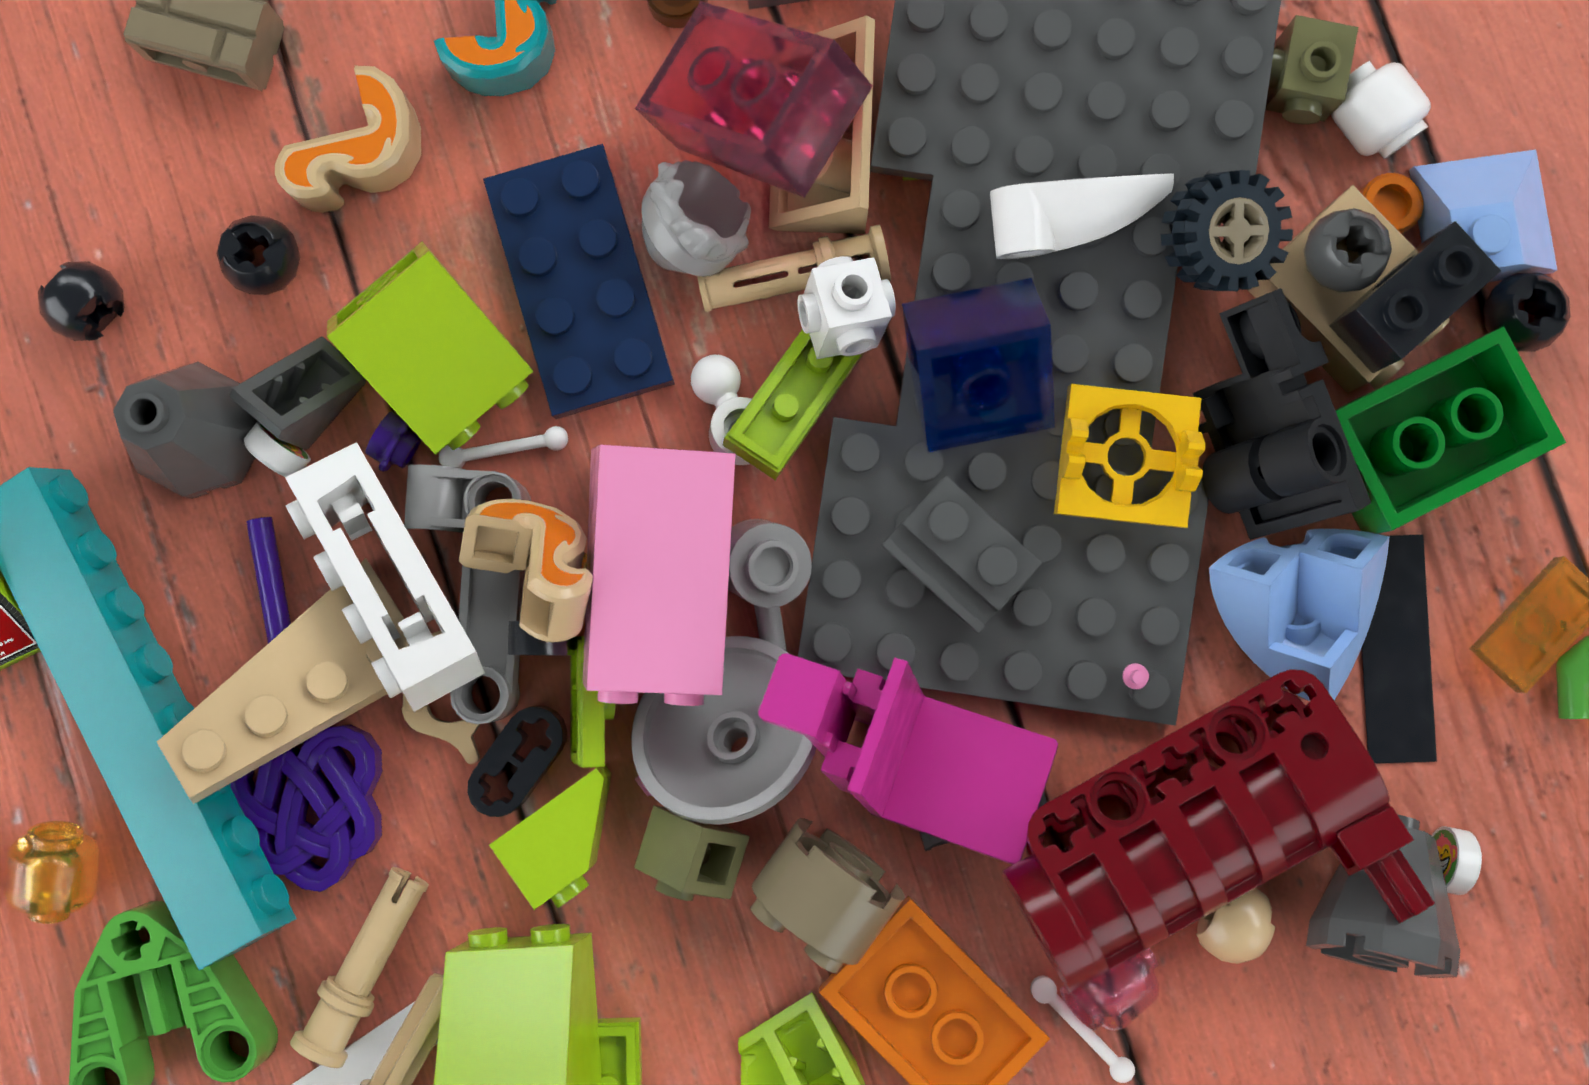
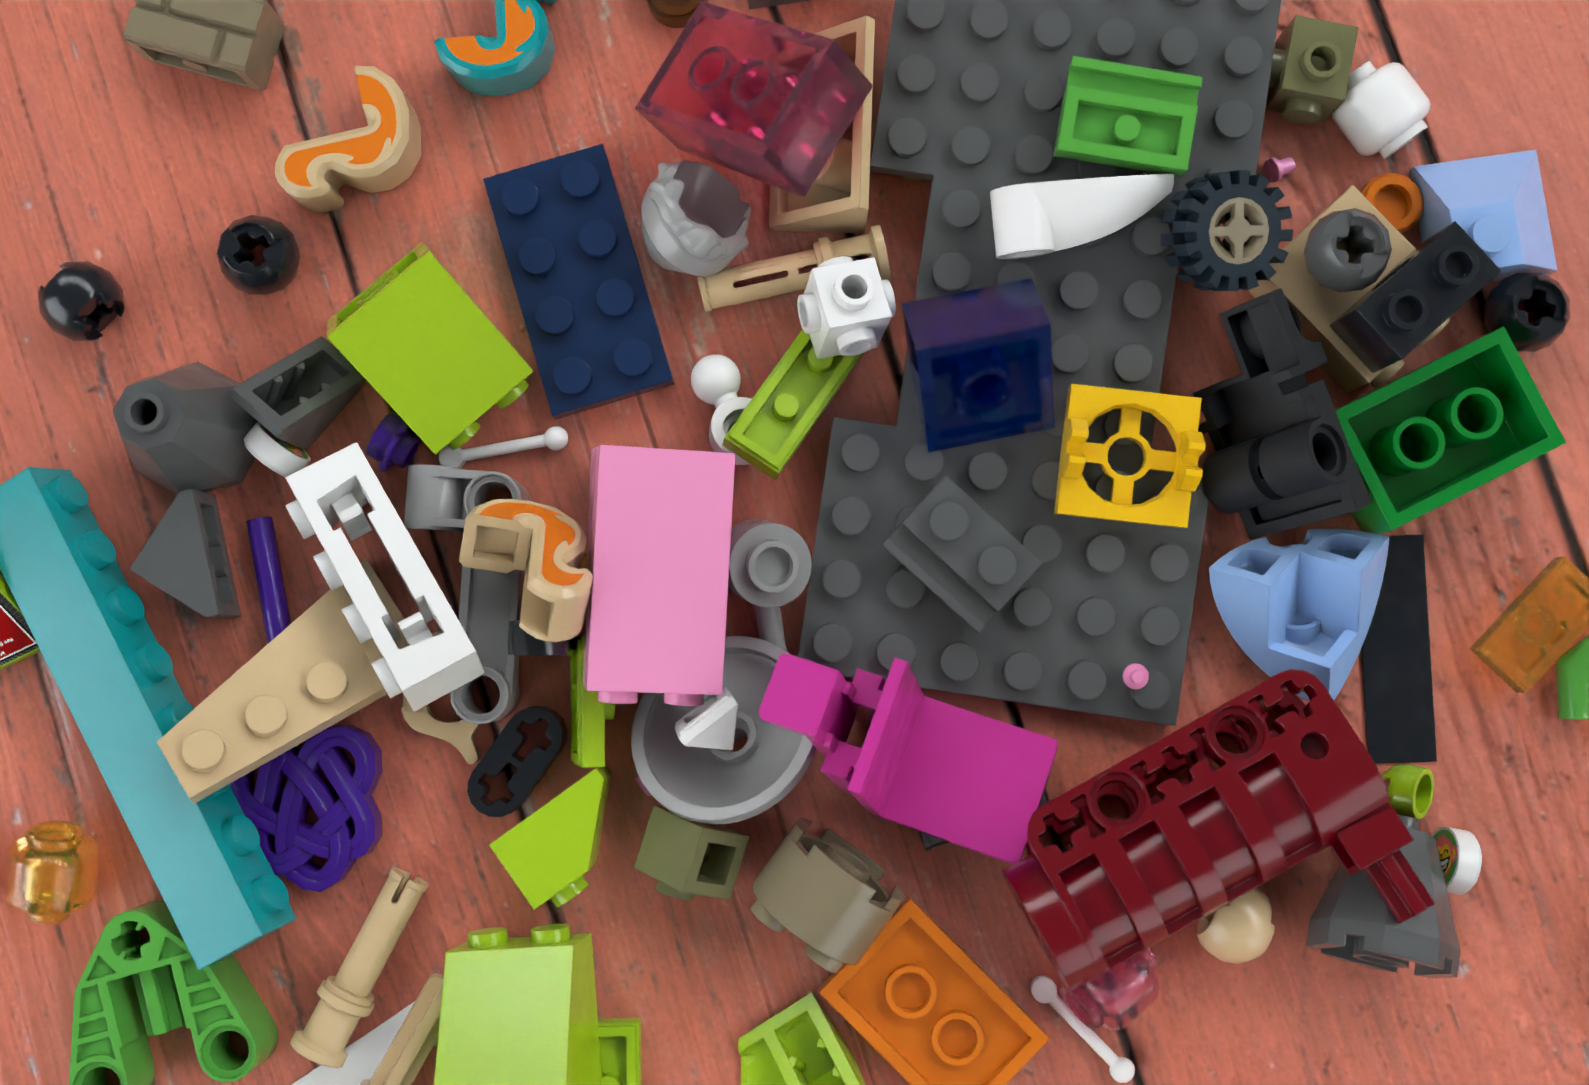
(191, 556): none -> dark grey slope
(710, 724): none -> white slope
(1128, 116): none -> bright green plate
(1275, 168): none -> bright pink piece
(1410, 789): none -> lime hinge

